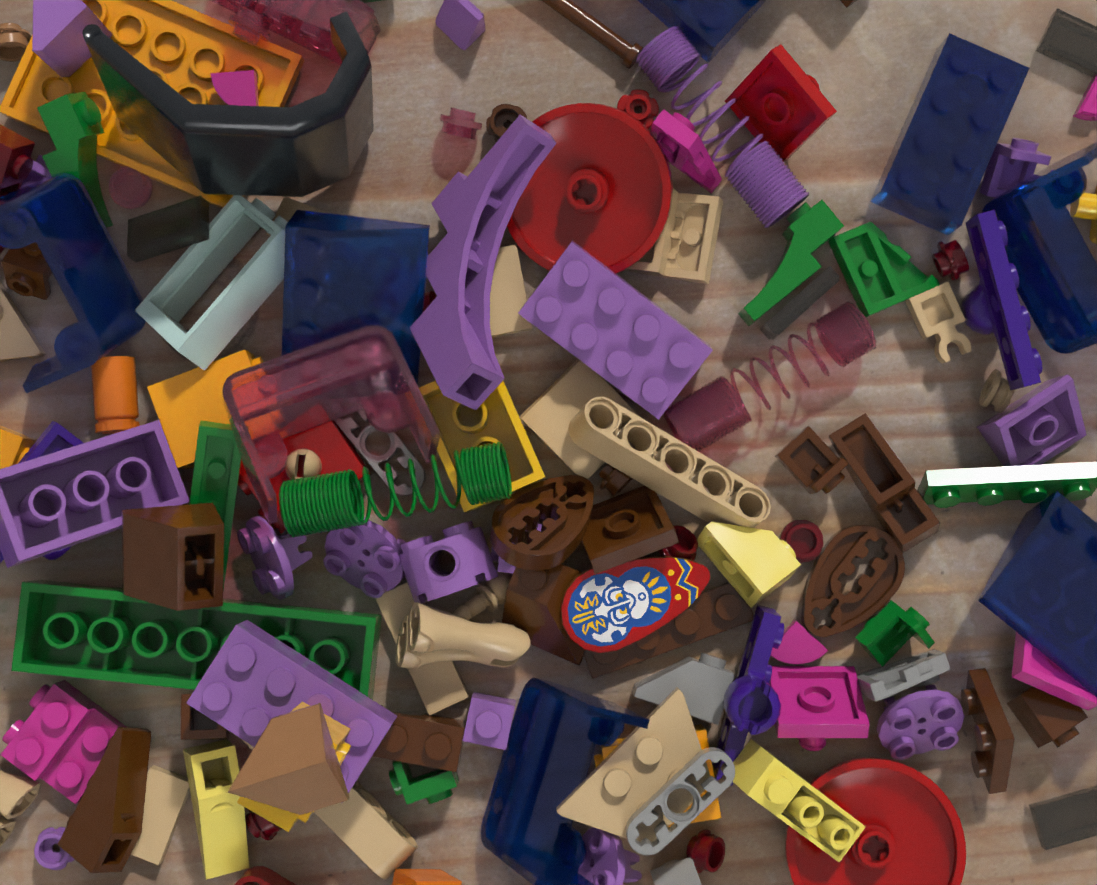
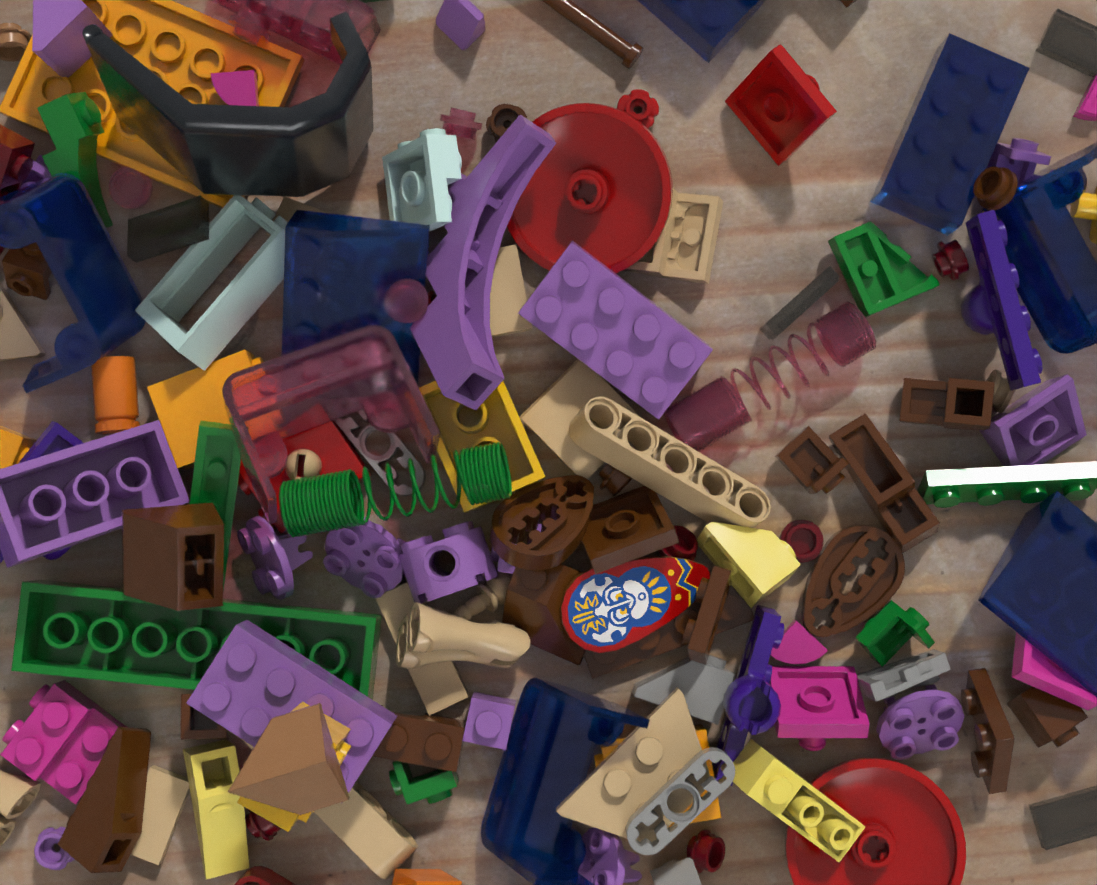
(406, 301): none -> clear pink plate
(420, 176): none -> light aqua plate
(685, 149): dark pink wing -> none
(701, 632): none -> reddish brown plate
(758, 174): medium lavender piece -> none
(807, 233): green slope -> none
(937, 314): tan plate -> none
(949, 404): none -> reddish brown brick
(995, 187): none -> reddish brown plate

